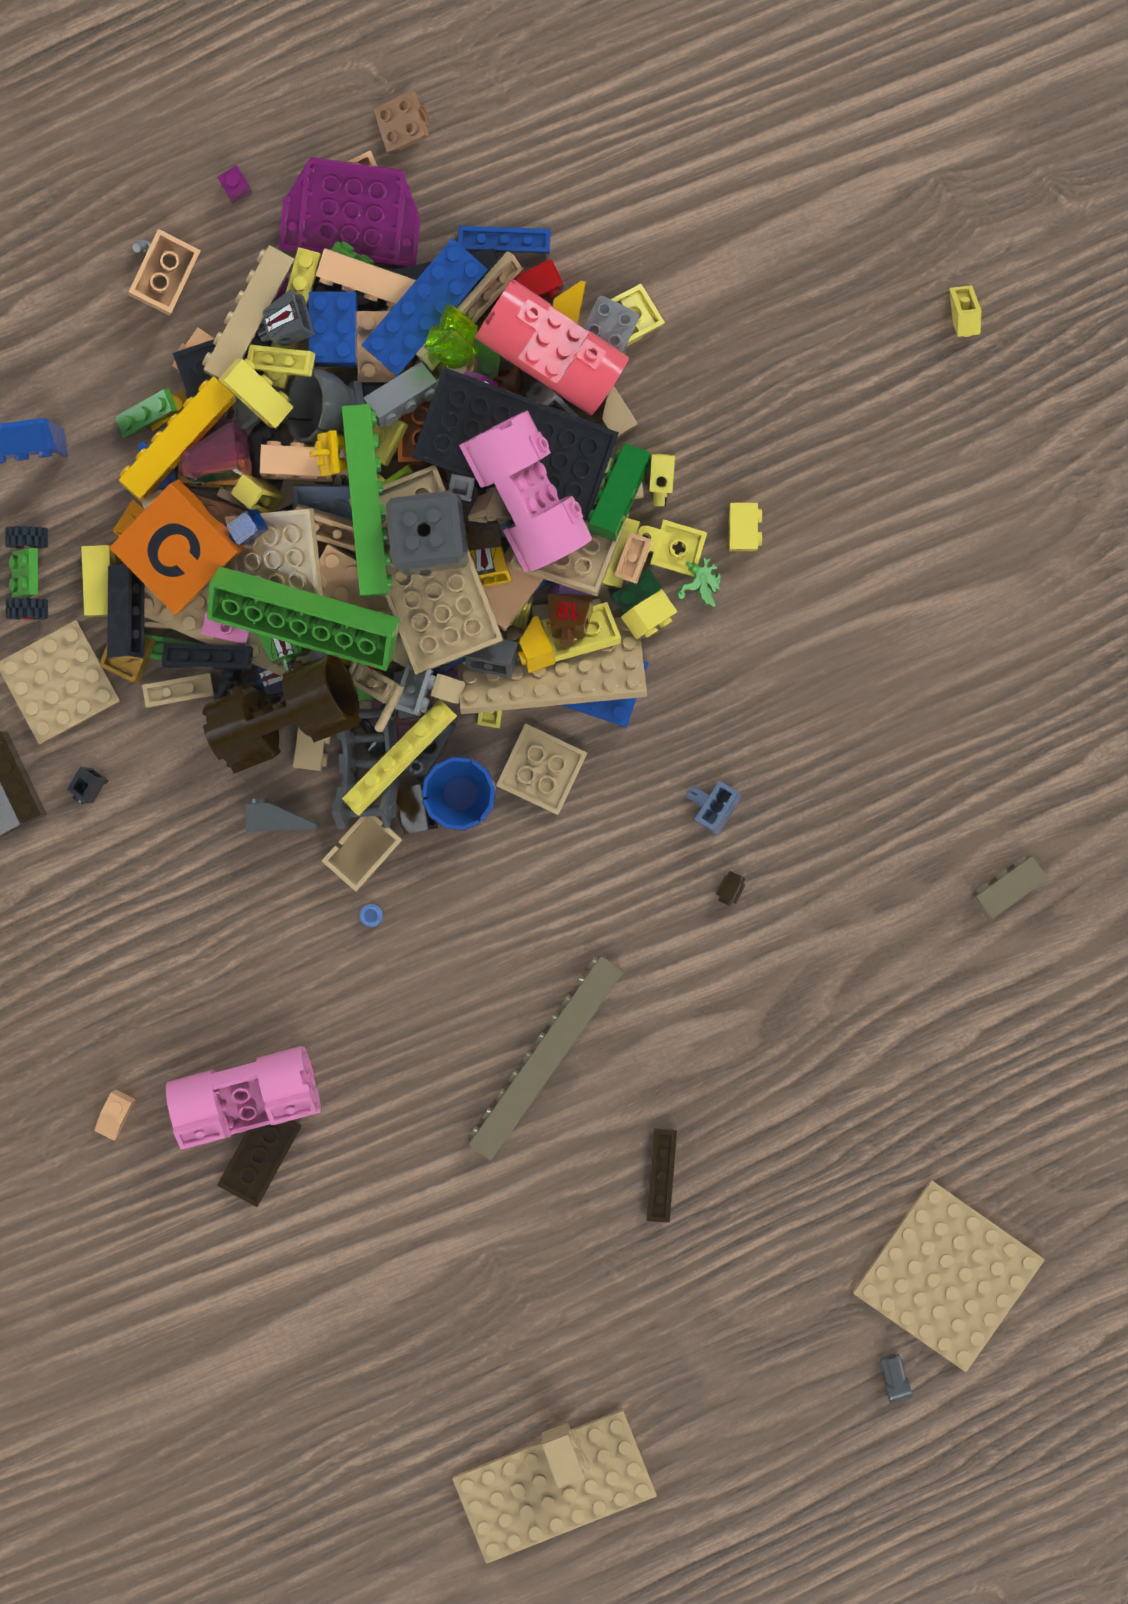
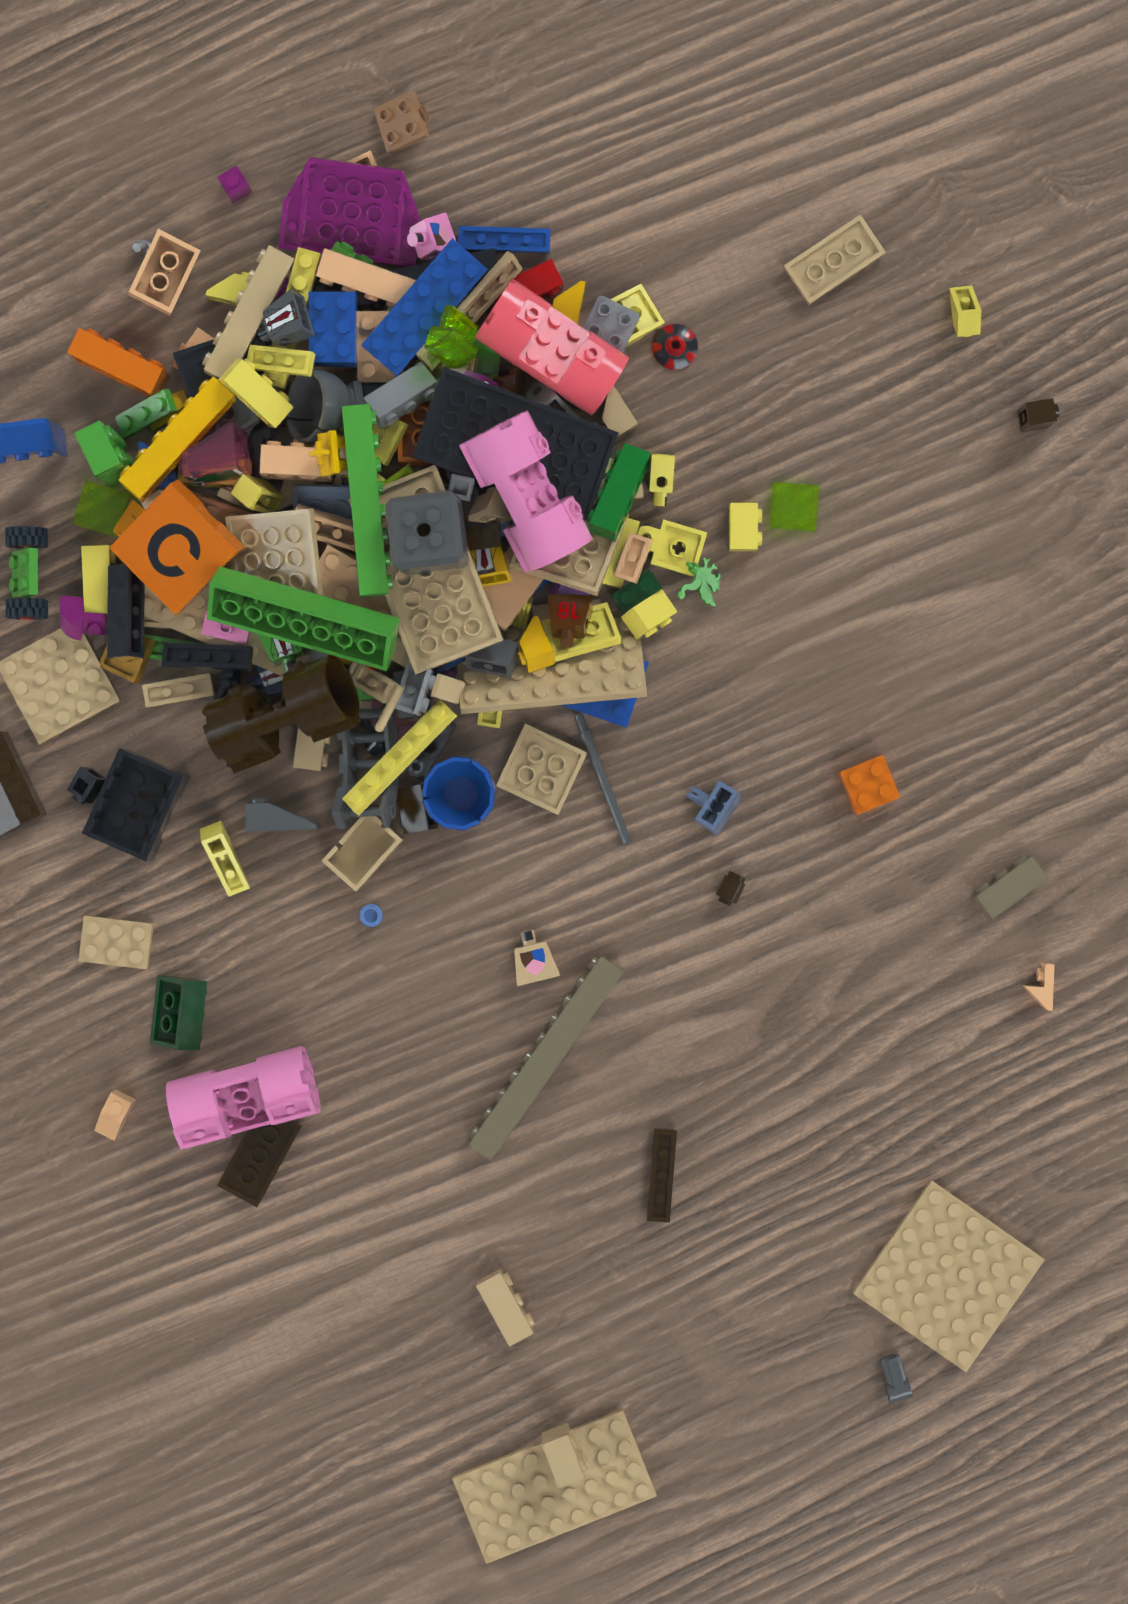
(75, 621): none -> magenta brick
(100, 508): none -> clear neon green plate
(104, 452): none -> bright green brick
(116, 942): none -> tan plate
(117, 363): none -> orange piece
(120, 796): none -> black container
(178, 1012): none -> dark green slope
(223, 858): none -> light yellow slope
(228, 289): none -> light yellow slope
(247, 527): clear blue brick -> none
(430, 236): none -> bright pink torso
(506, 1306): none -> tan brick
(534, 960): none -> tan torso
(586, 736): none -> dark grey bar
(675, 358): none -> dish
(794, 507): none -> clear neon green plate
(834, 259): none -> tan plate
(868, 784): none -> orange brick
(1037, 415): none -> dark brown brick
(1044, 992): none -> light nougat slope

